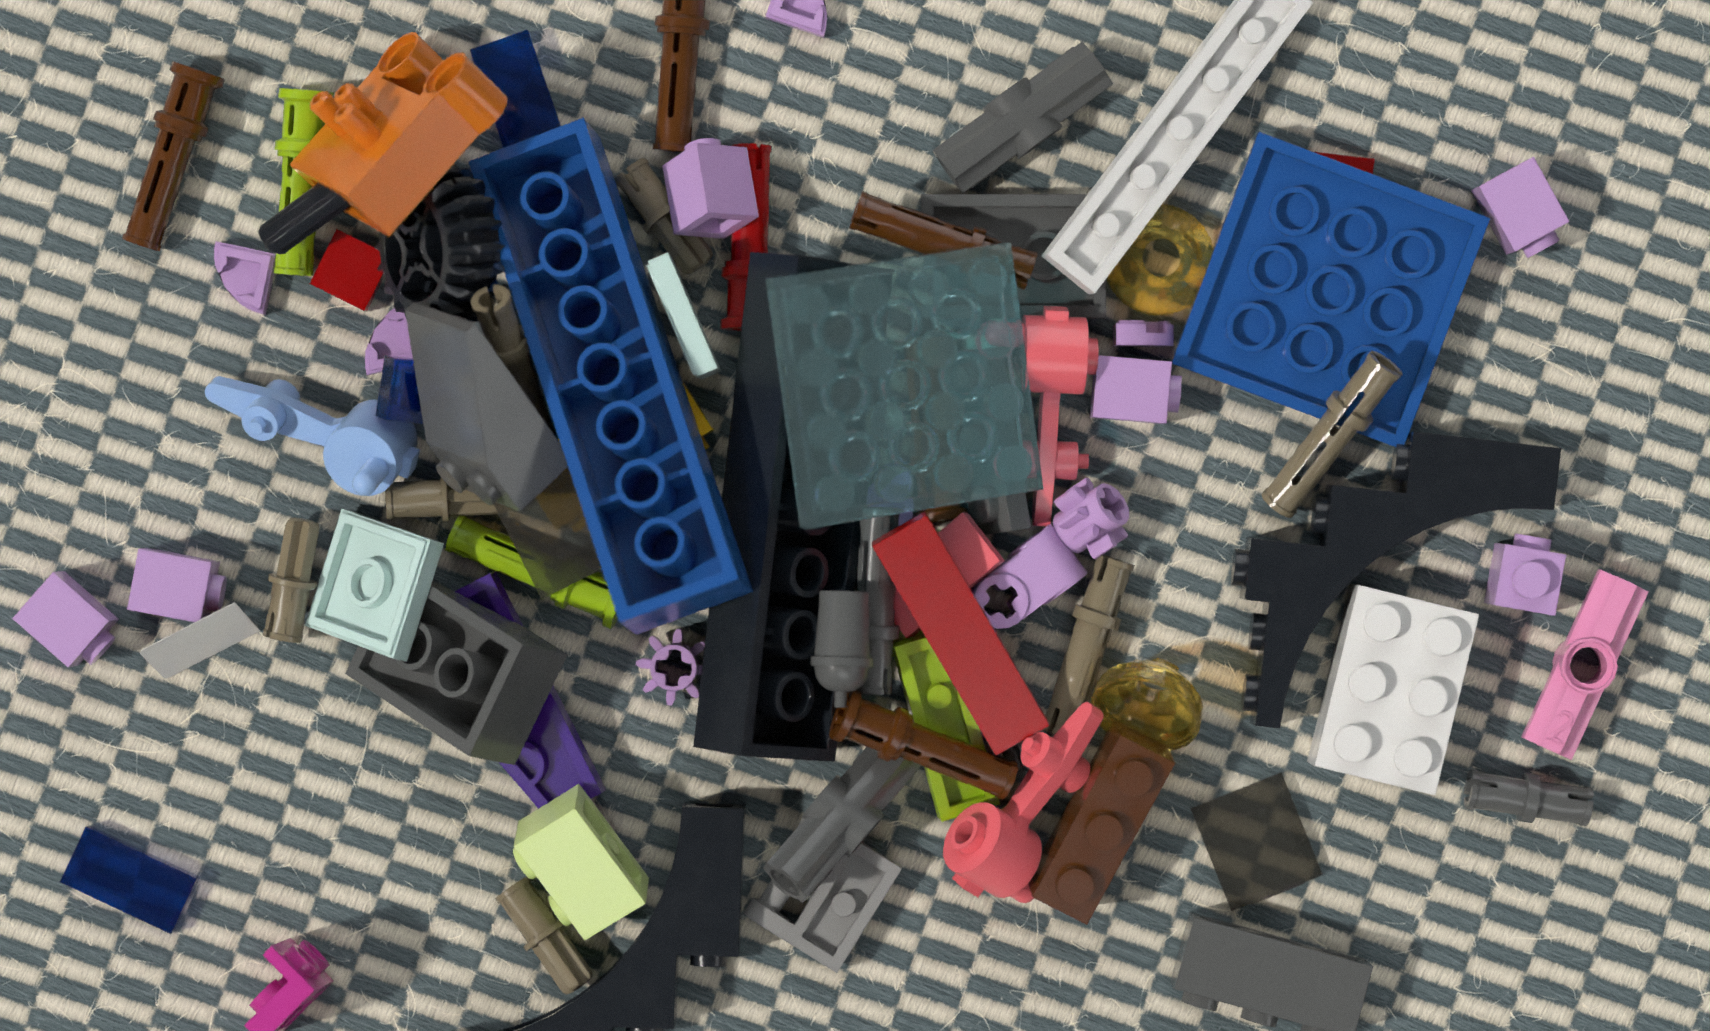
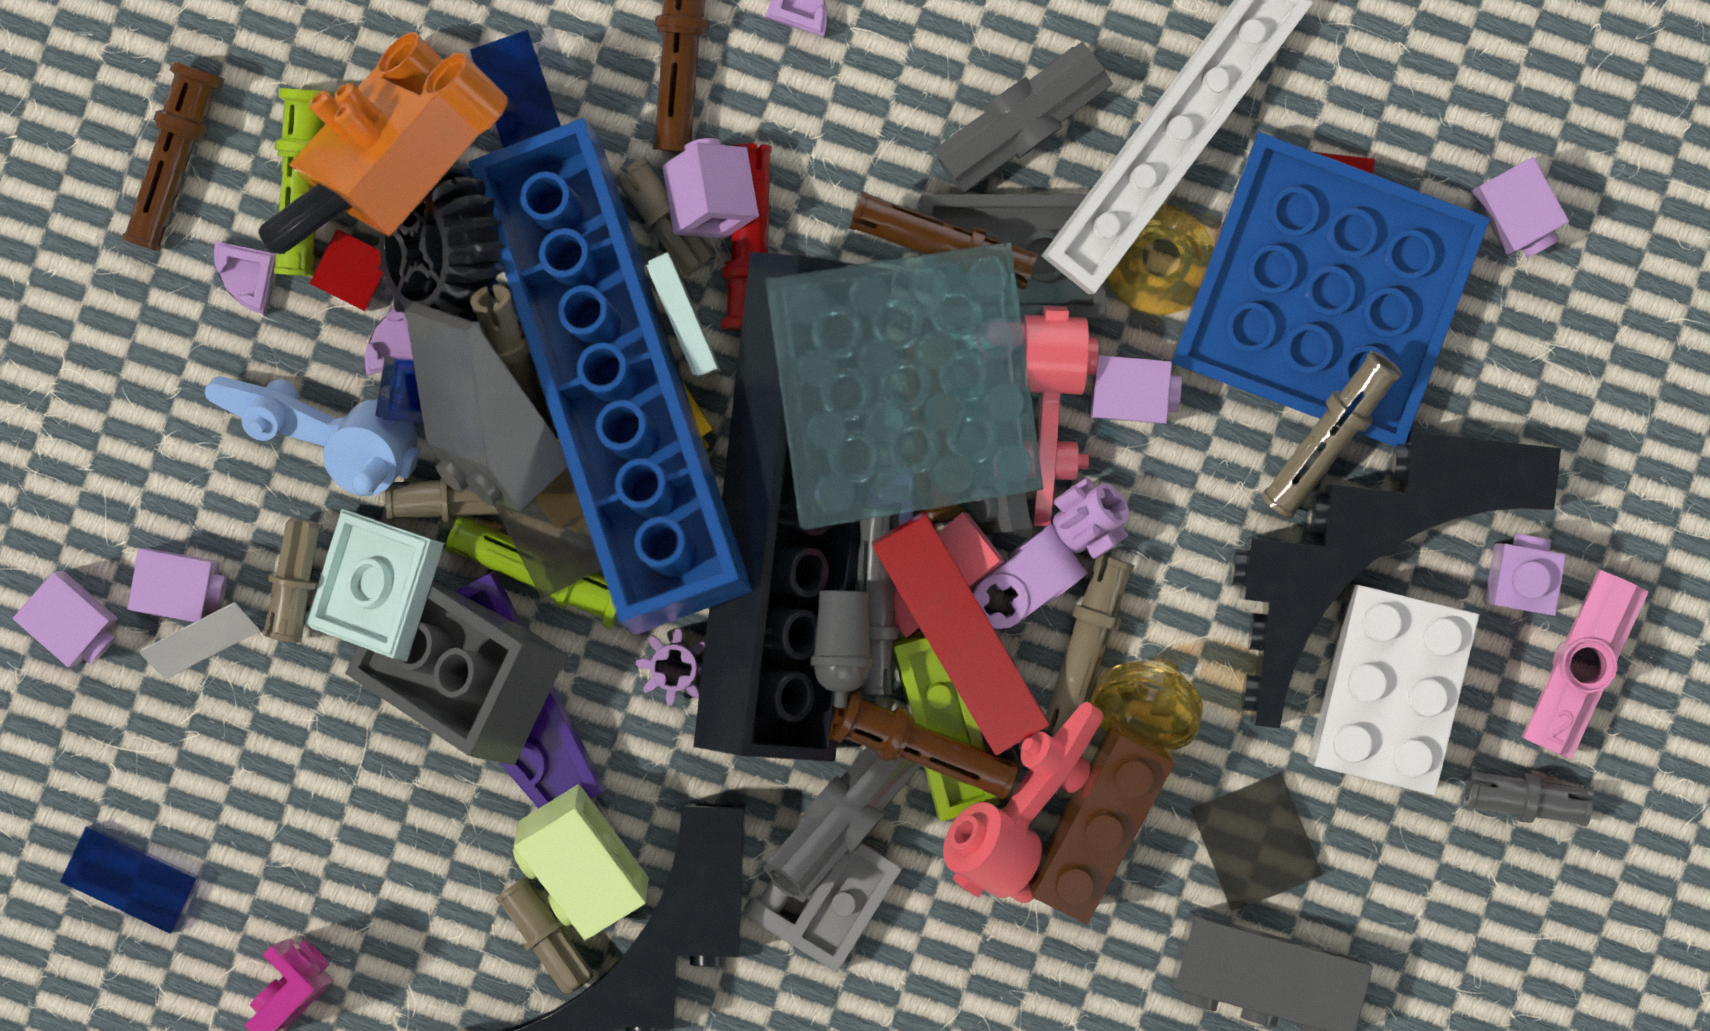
(1143, 334): lavender tile -> none

